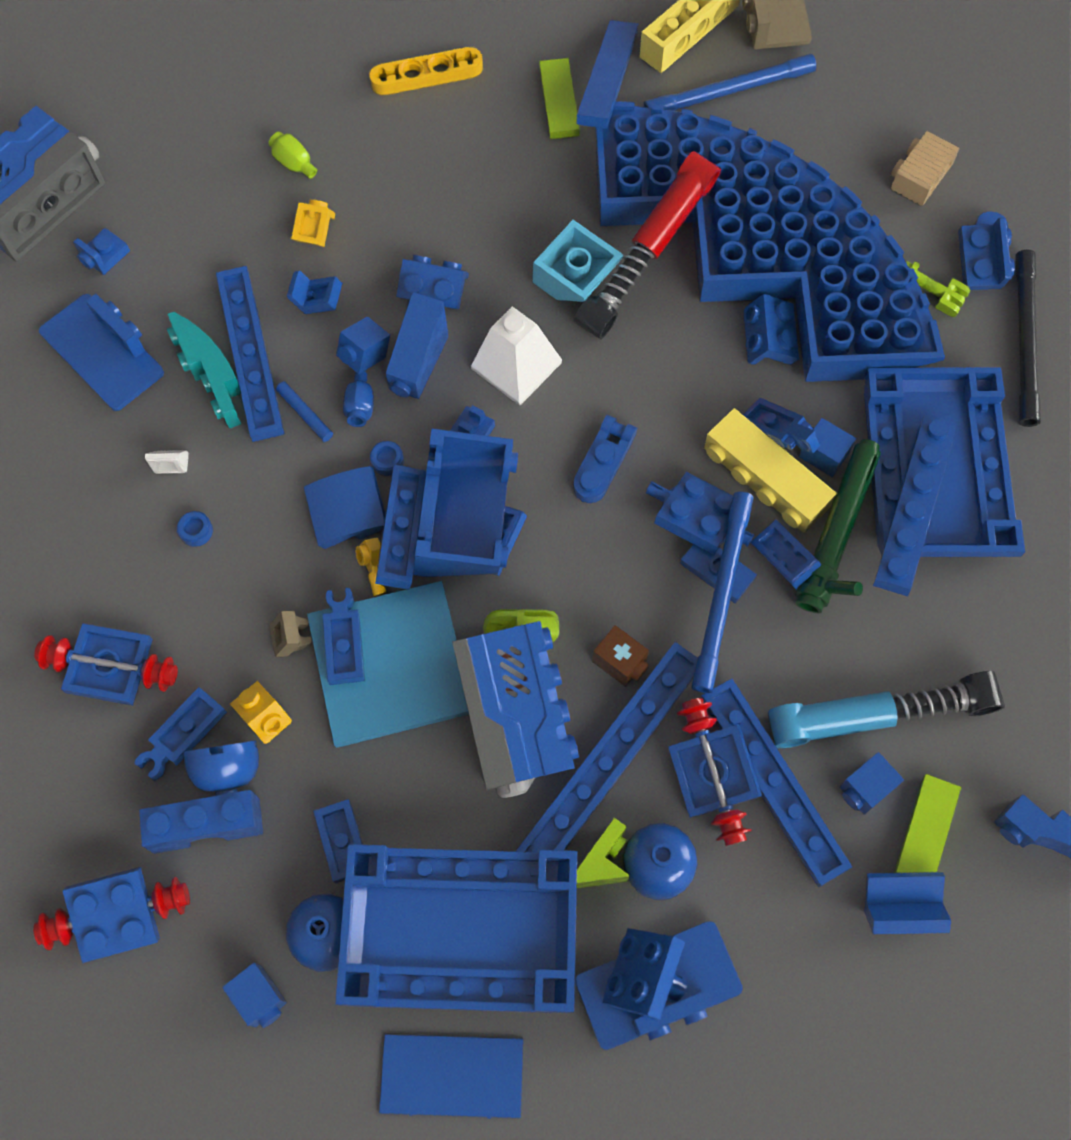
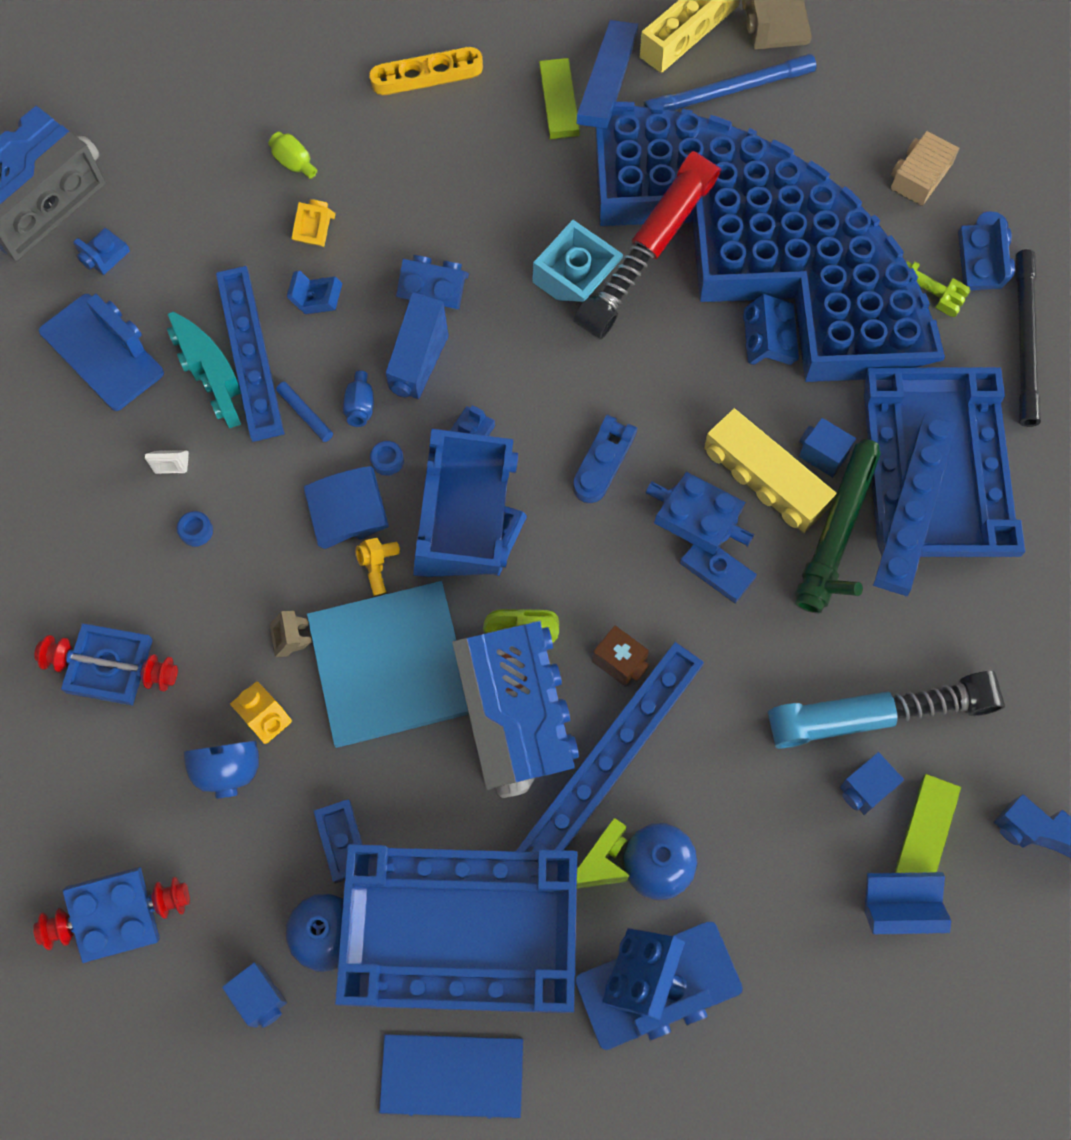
(181, 732): blue plate -> none
(220, 816): blue arch -> none
(343, 641): blue plate -> none
(363, 345): blue brick -> none
(401, 527): blue plate -> none
(515, 356): white slope -> none
(708, 661): blue piece -> none
(714, 771): blue plate -> none
(780, 787): blue plate -> none
(783, 426): blue hinge -> none
(786, 553): blue plate -> none

